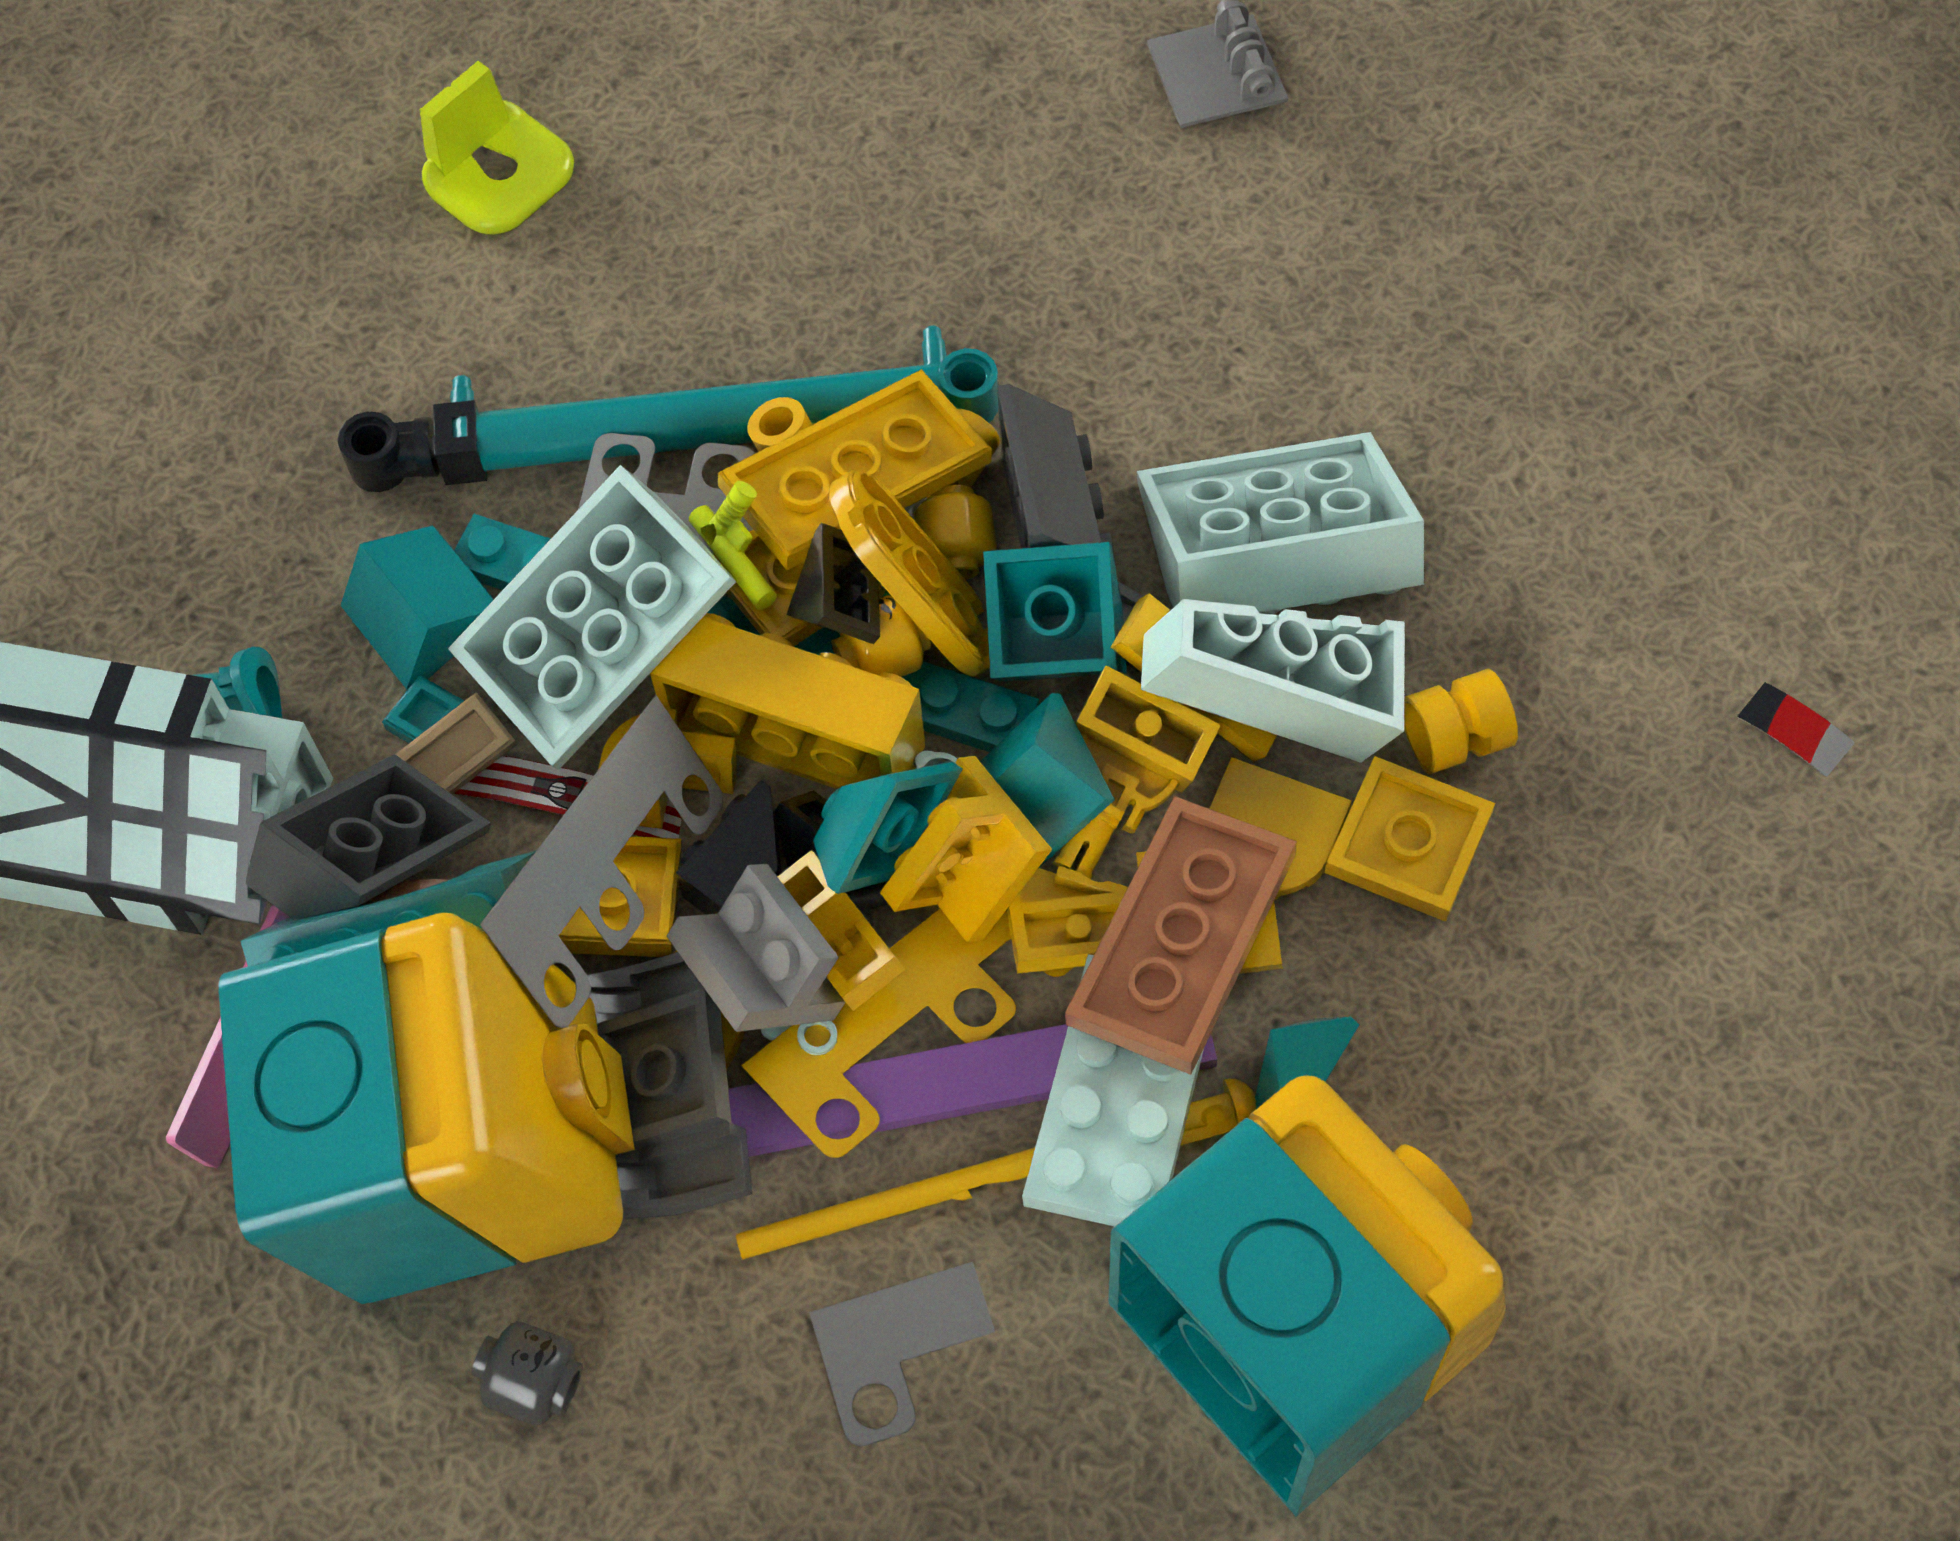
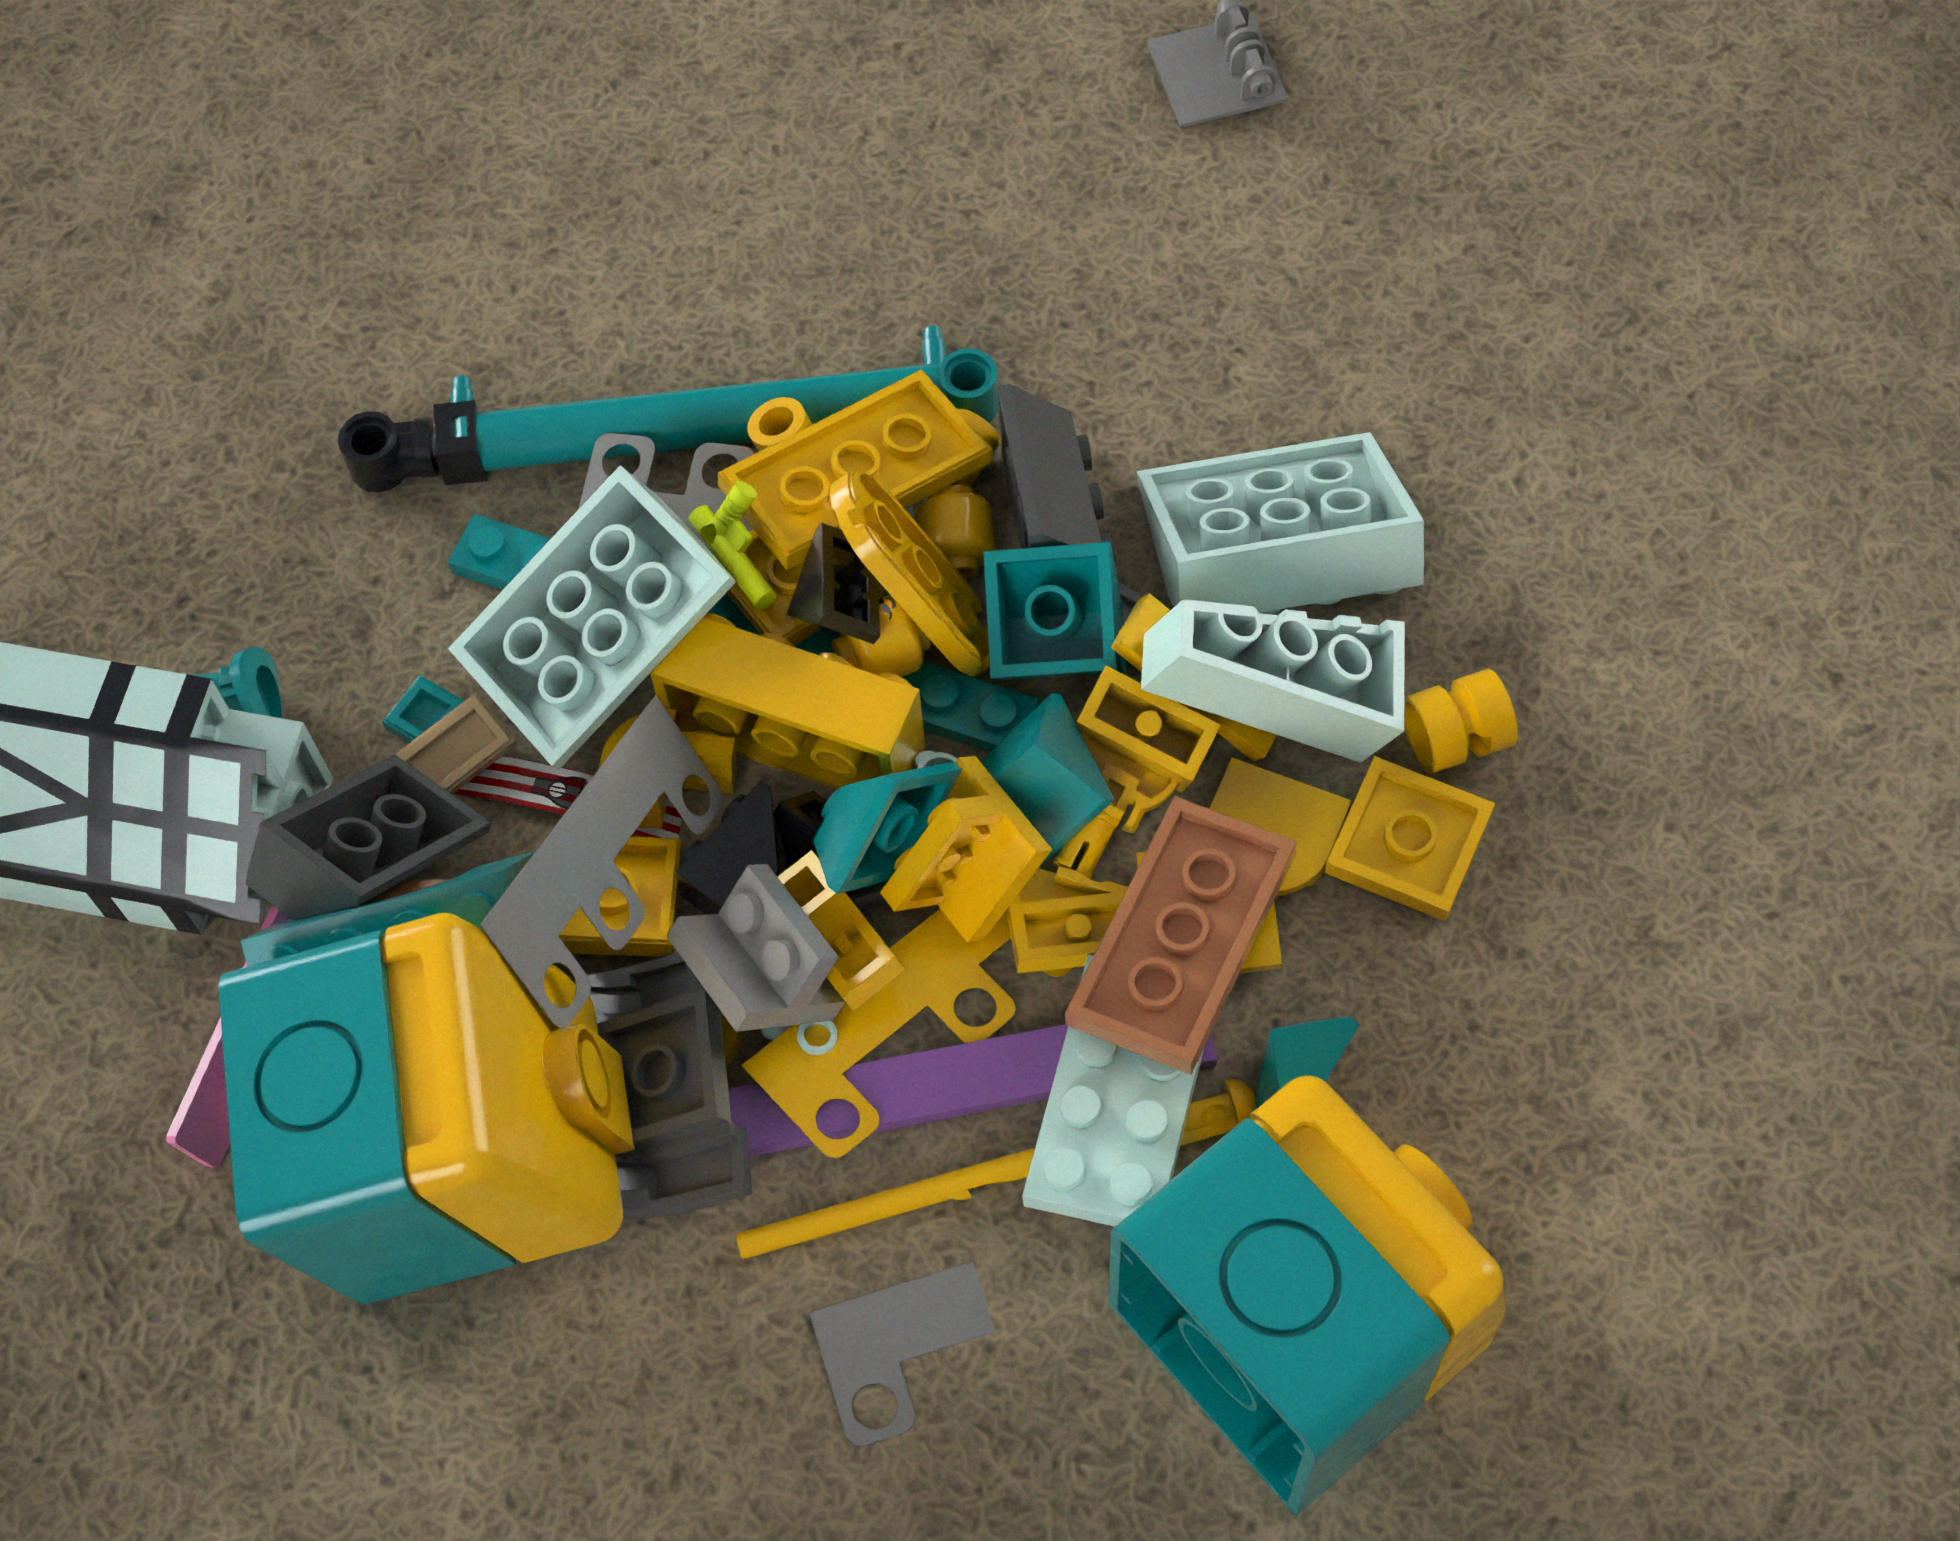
(412, 600): teal slope -> none
(475, 116): neon yellow piece -> none
(527, 1373): dark grey head -> none
(1797, 728): sticker -> none

